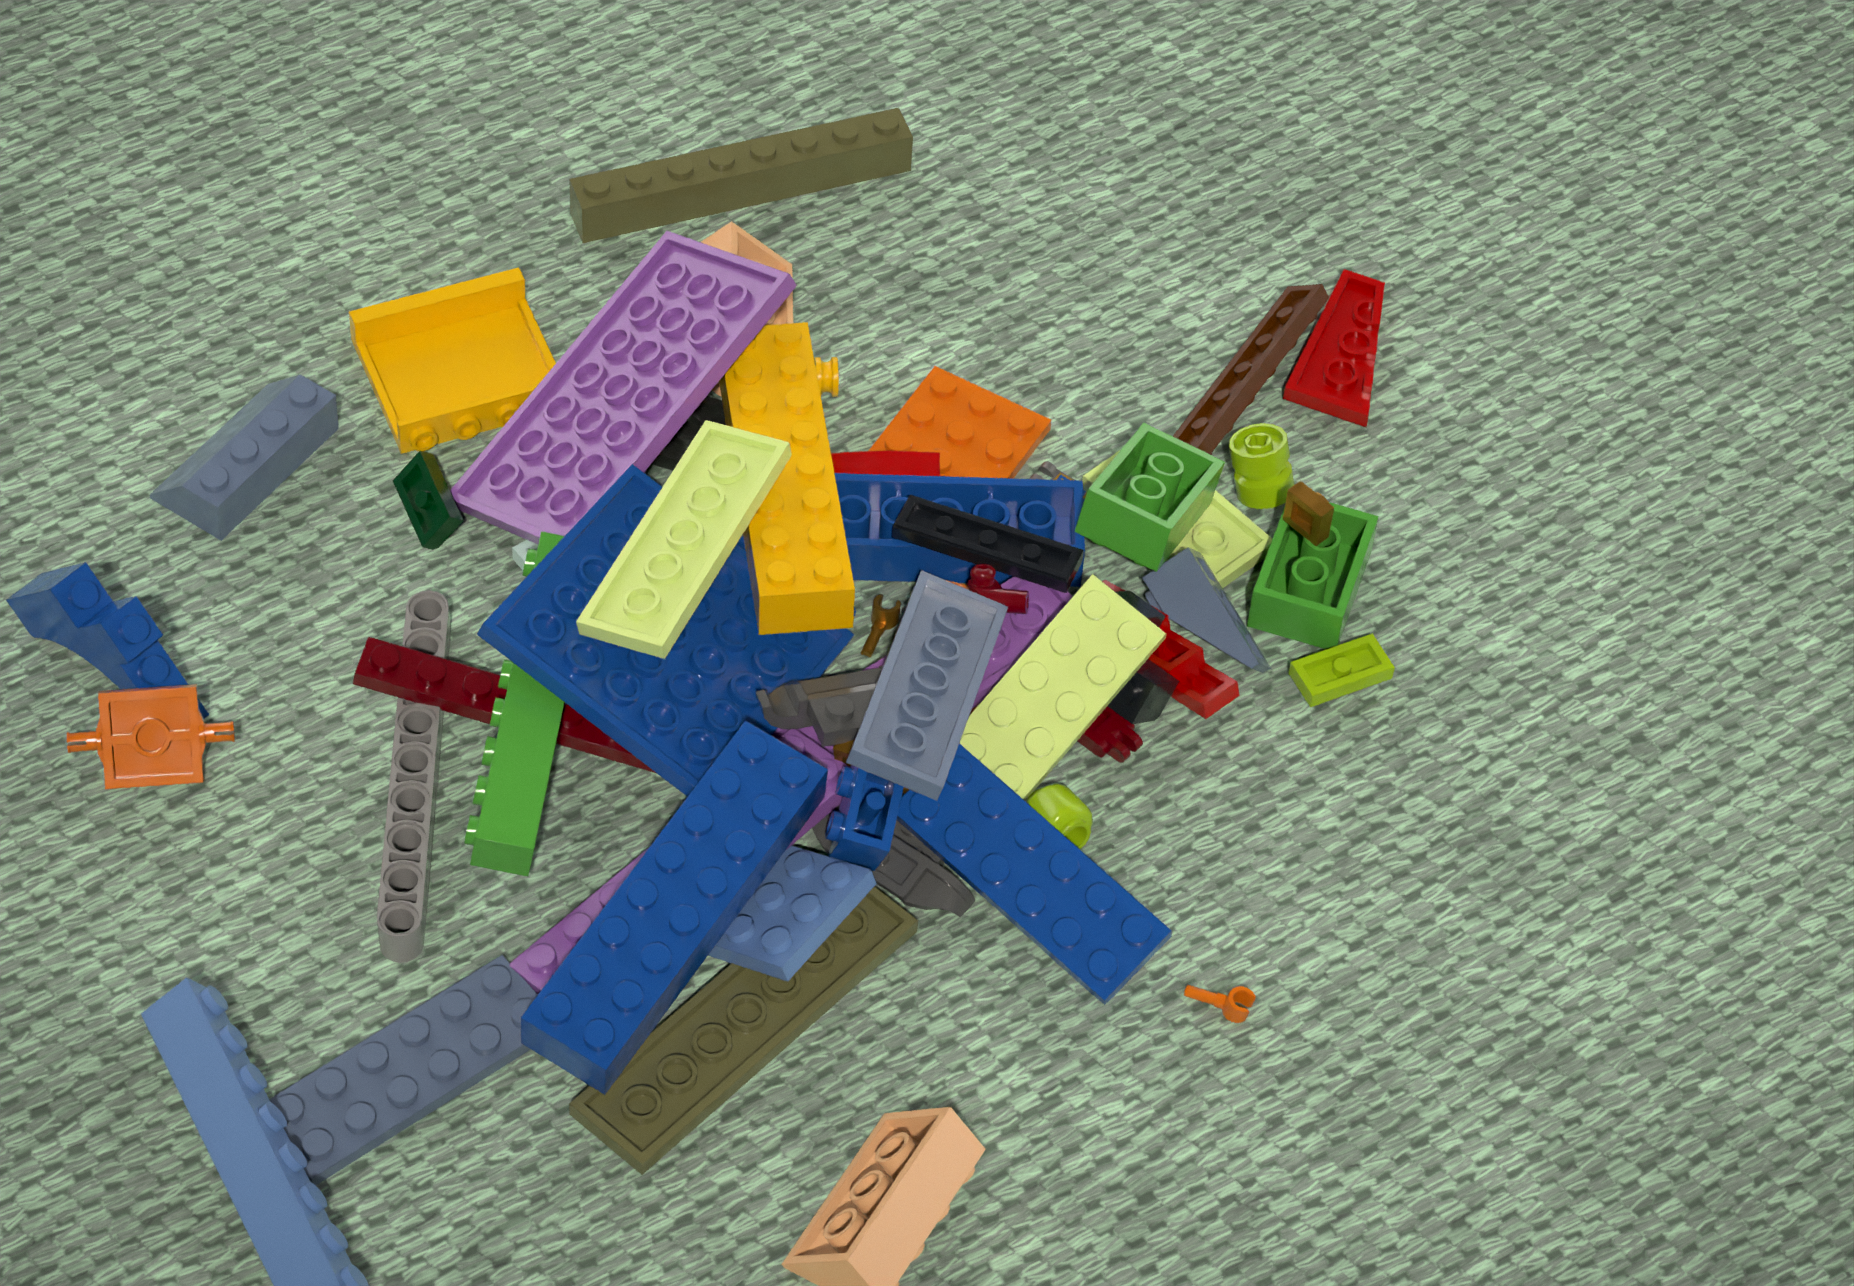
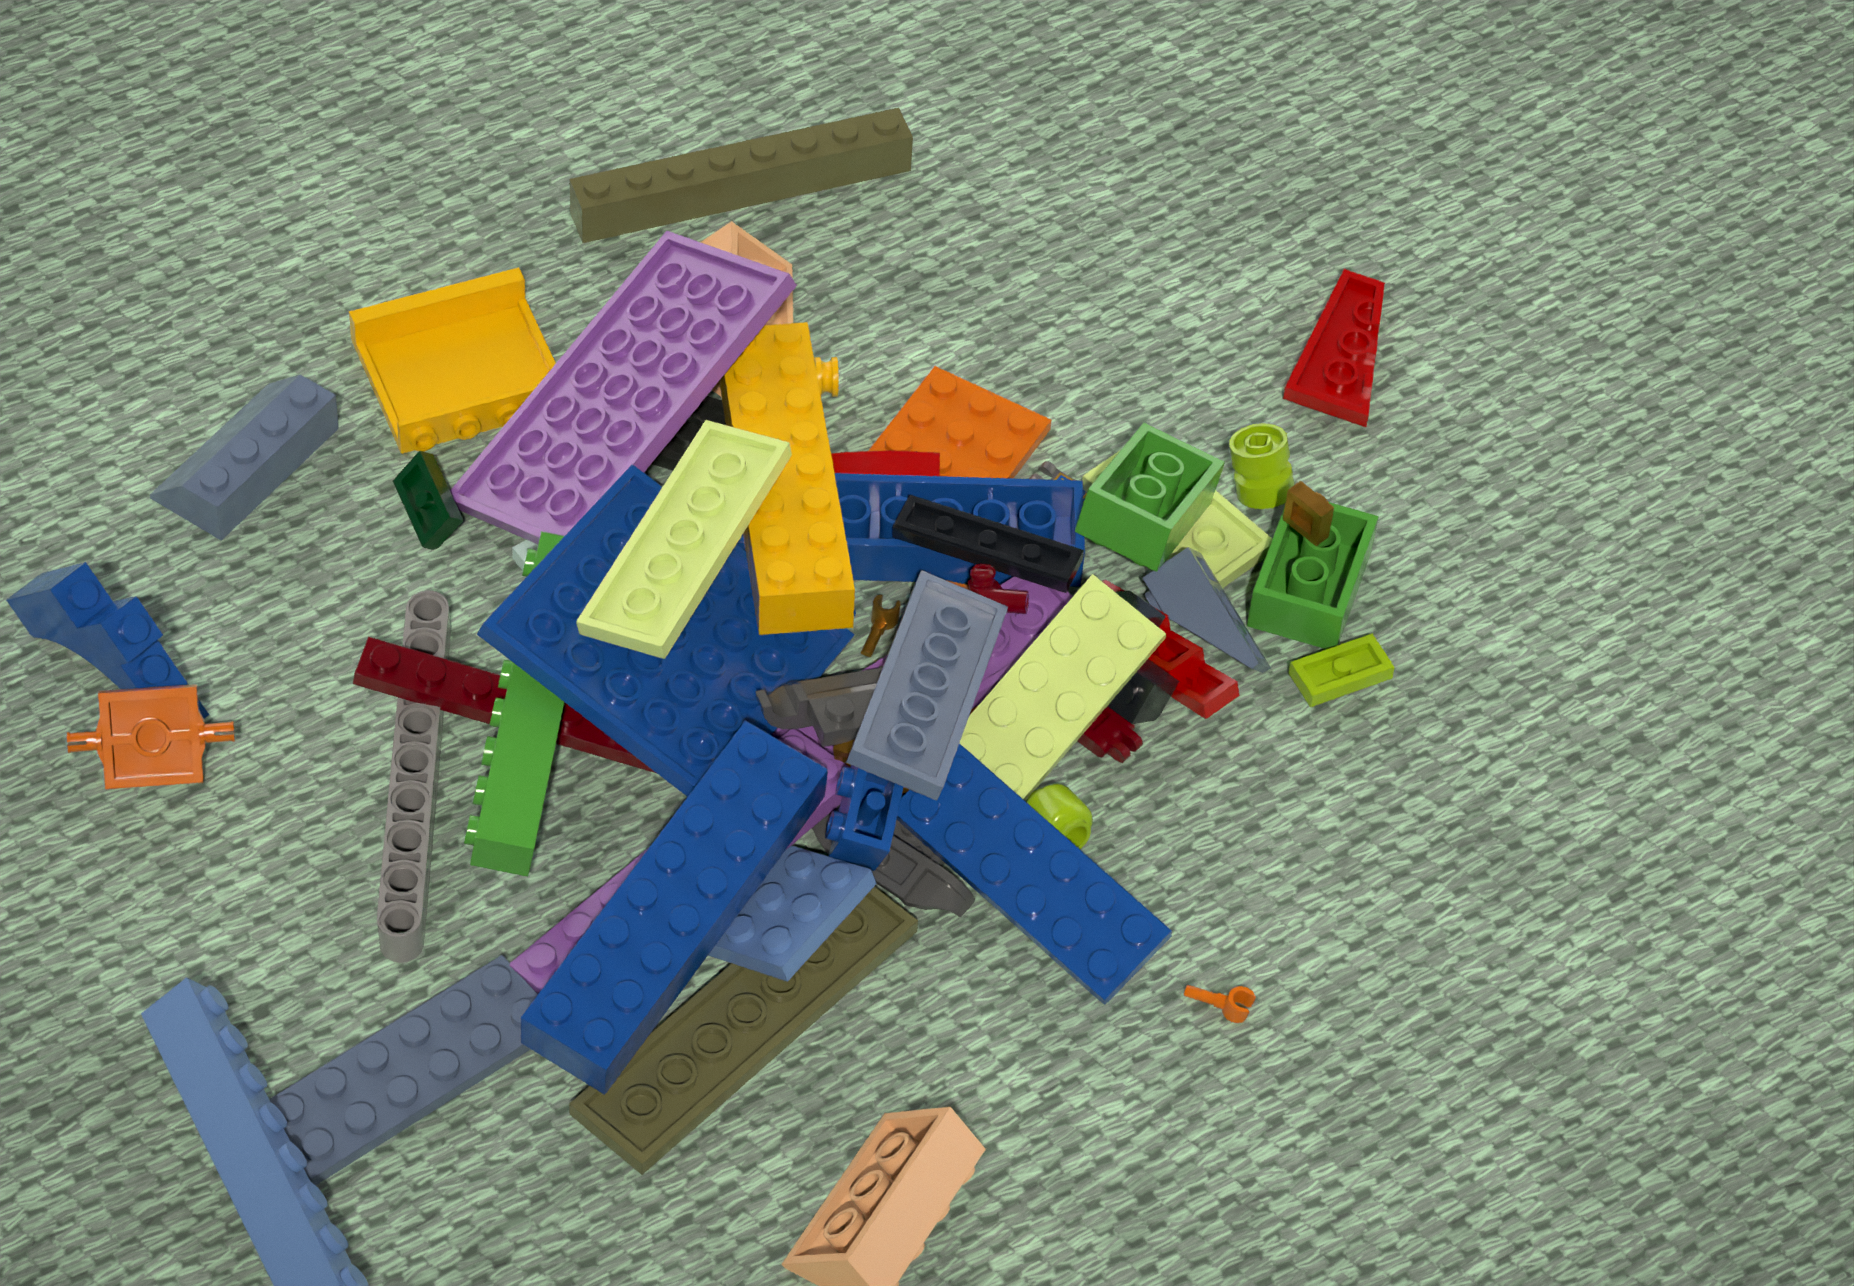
(1252, 366): reddish brown plate -> none

